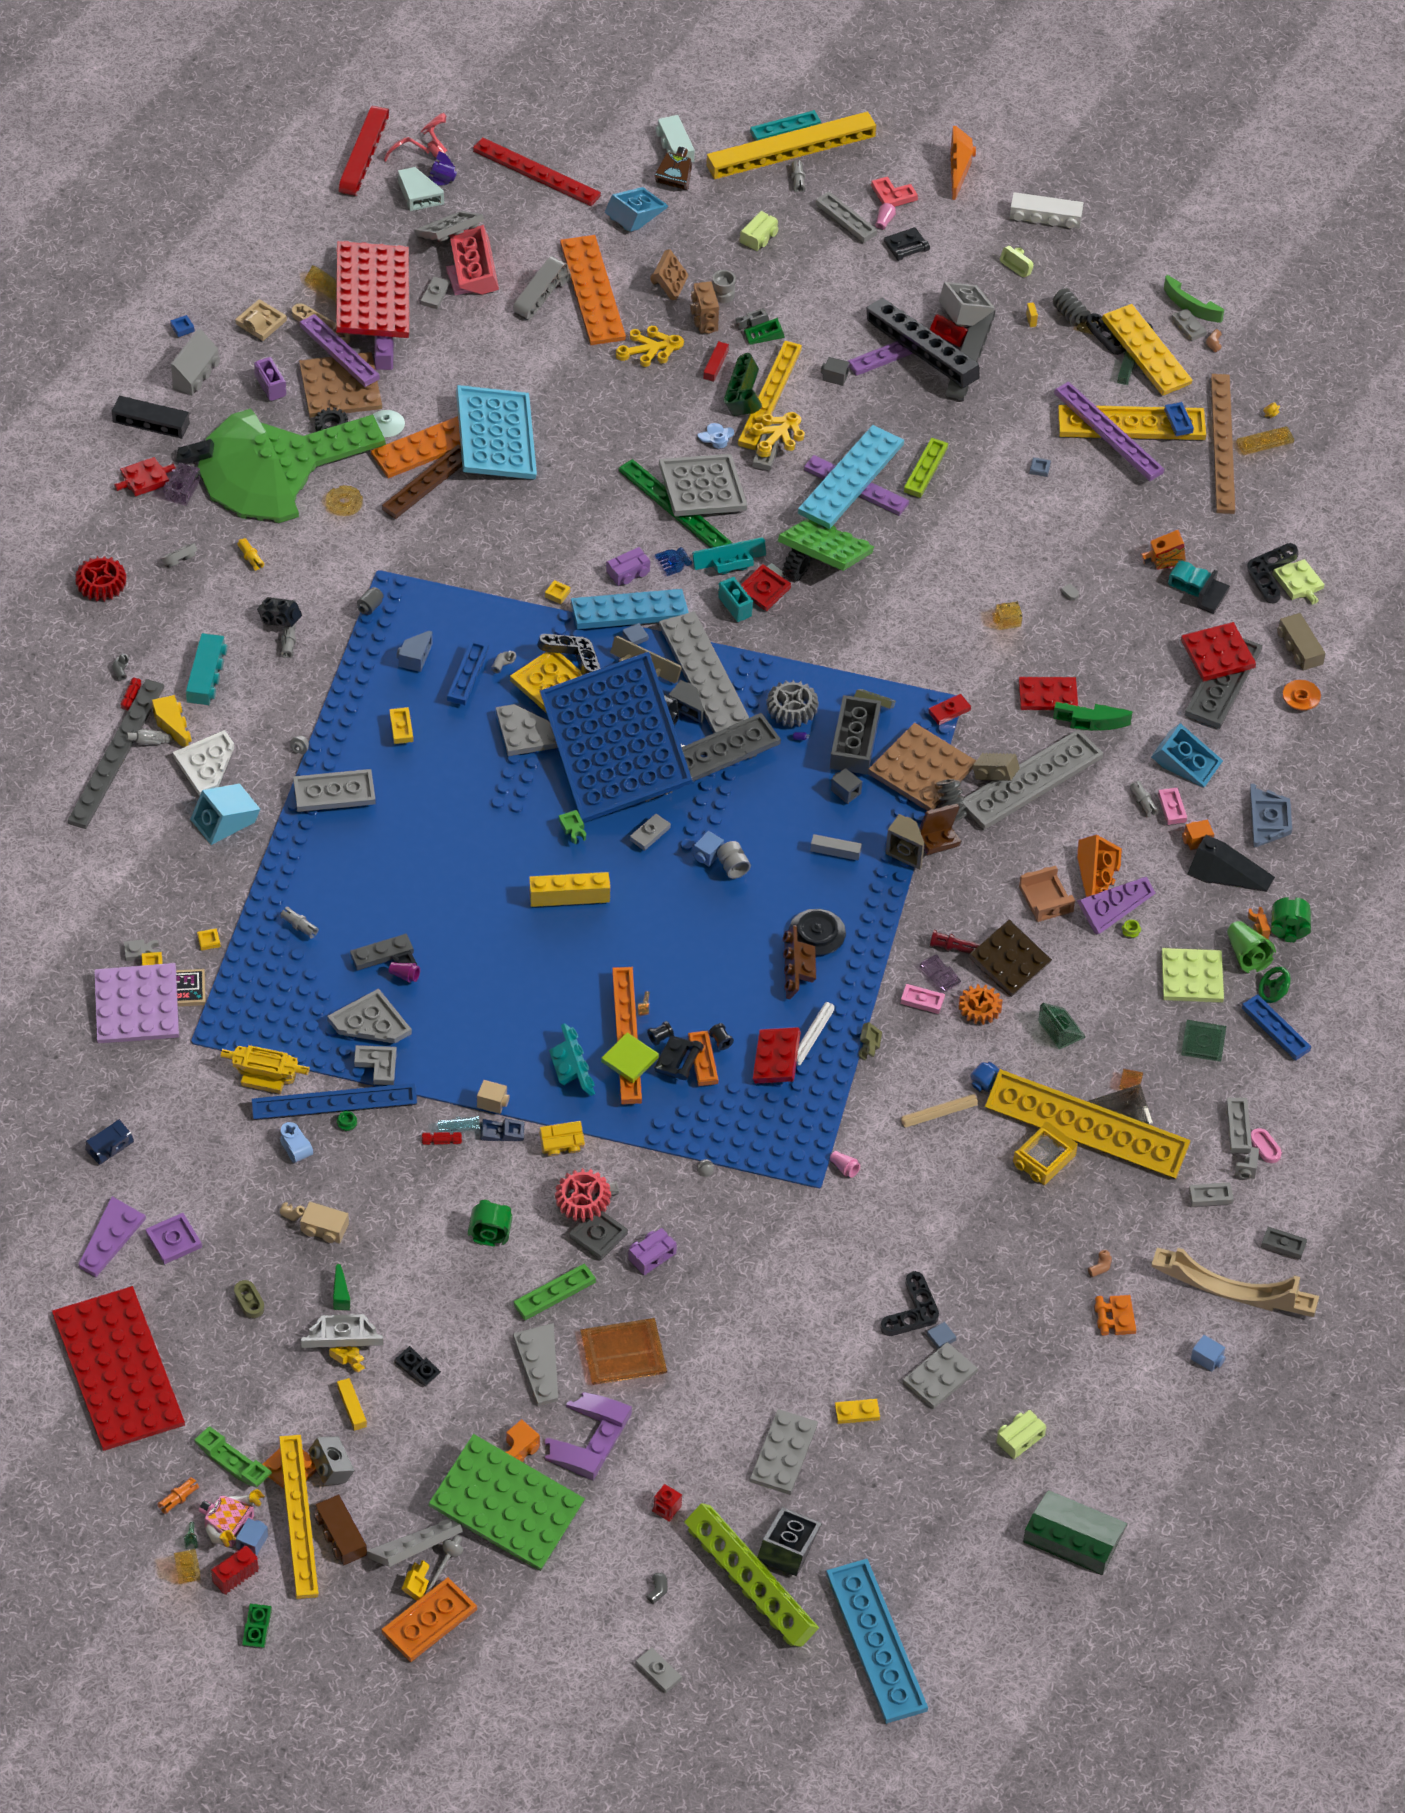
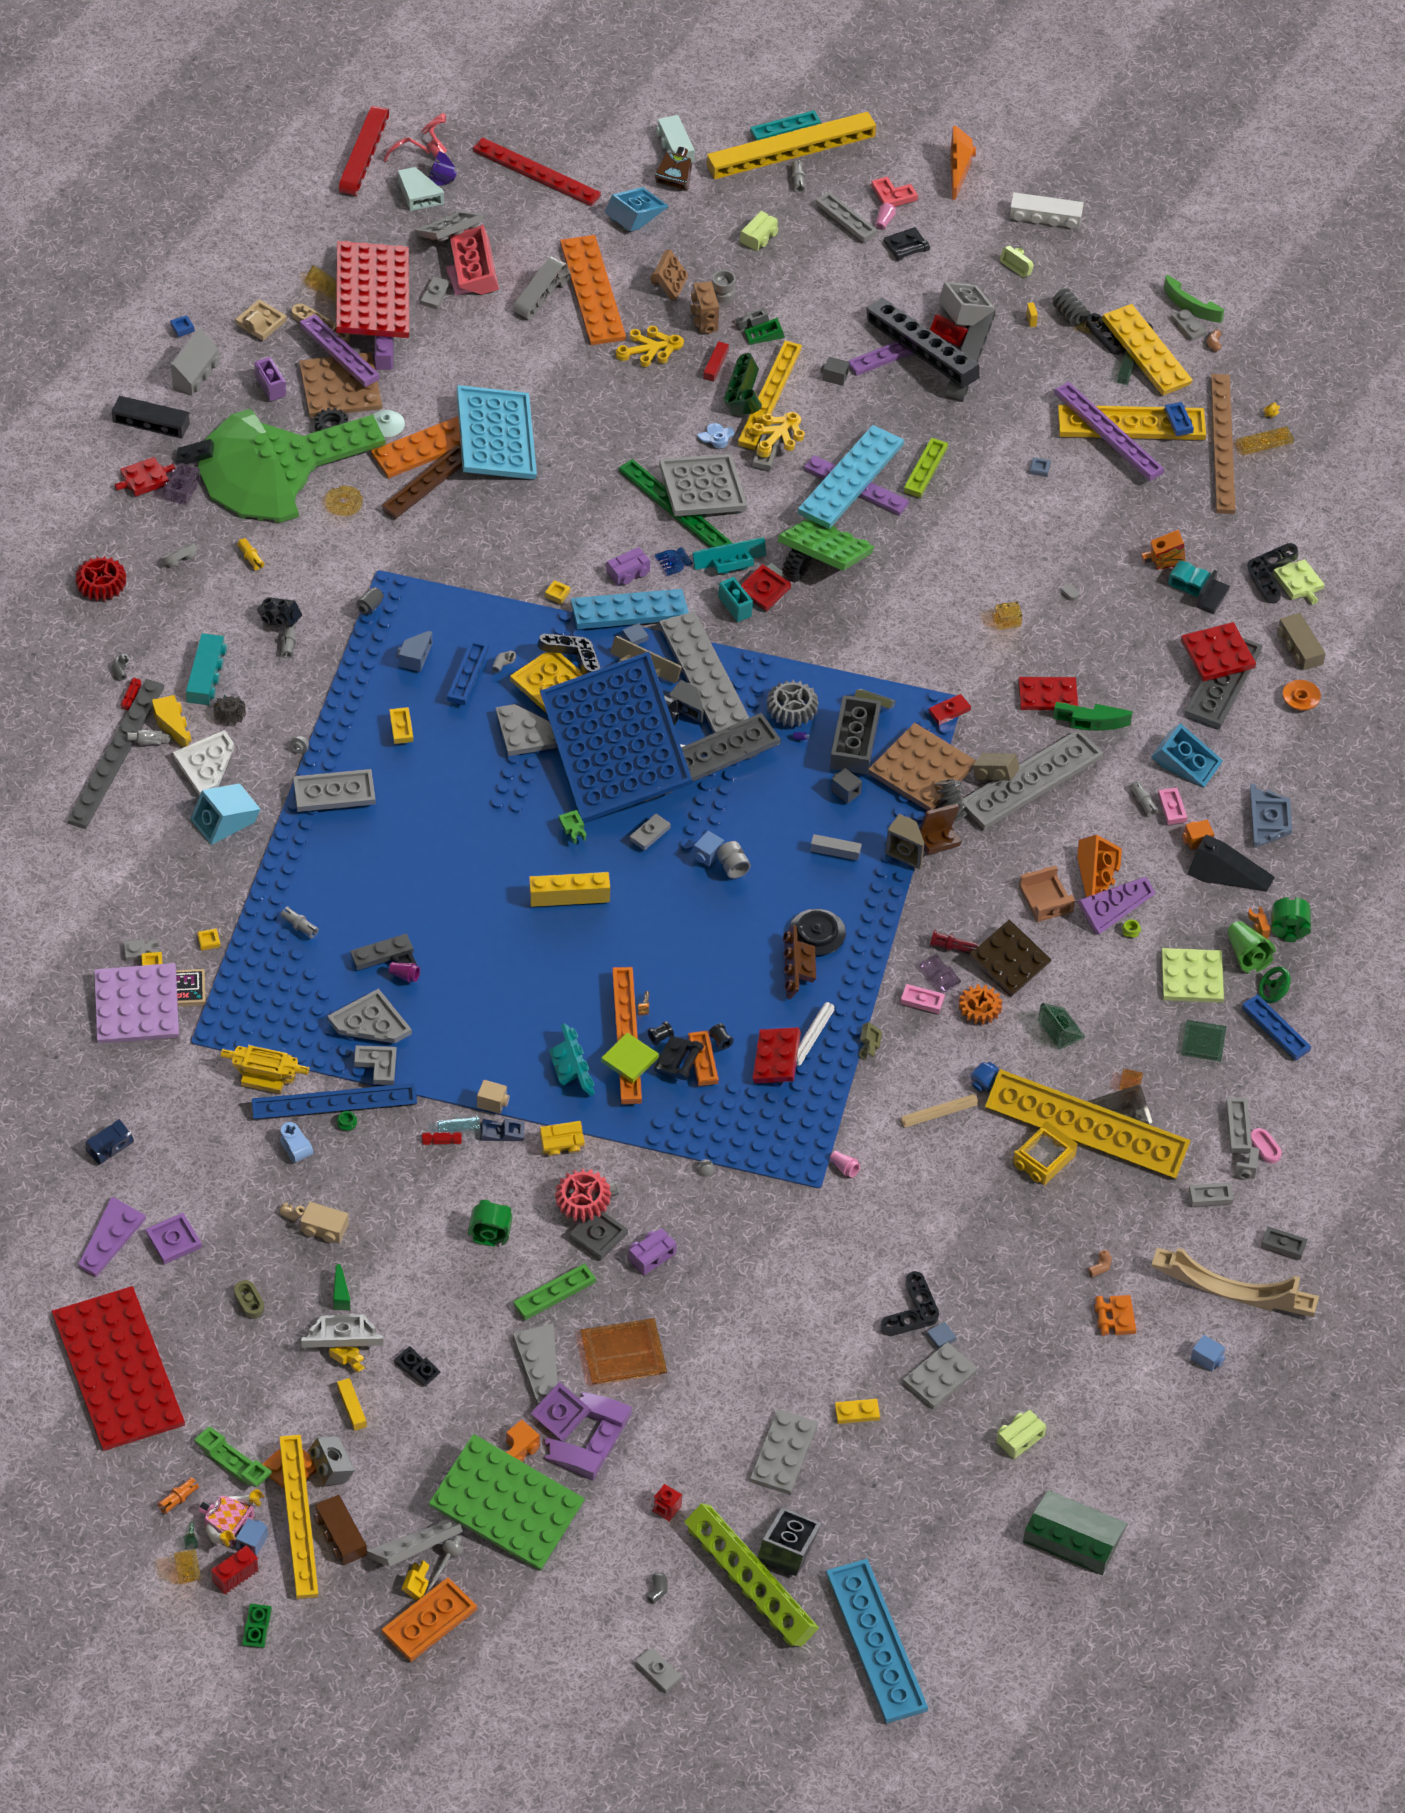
(229, 710): none -> clear smoke gear
(561, 1411): none -> medium lavender plate

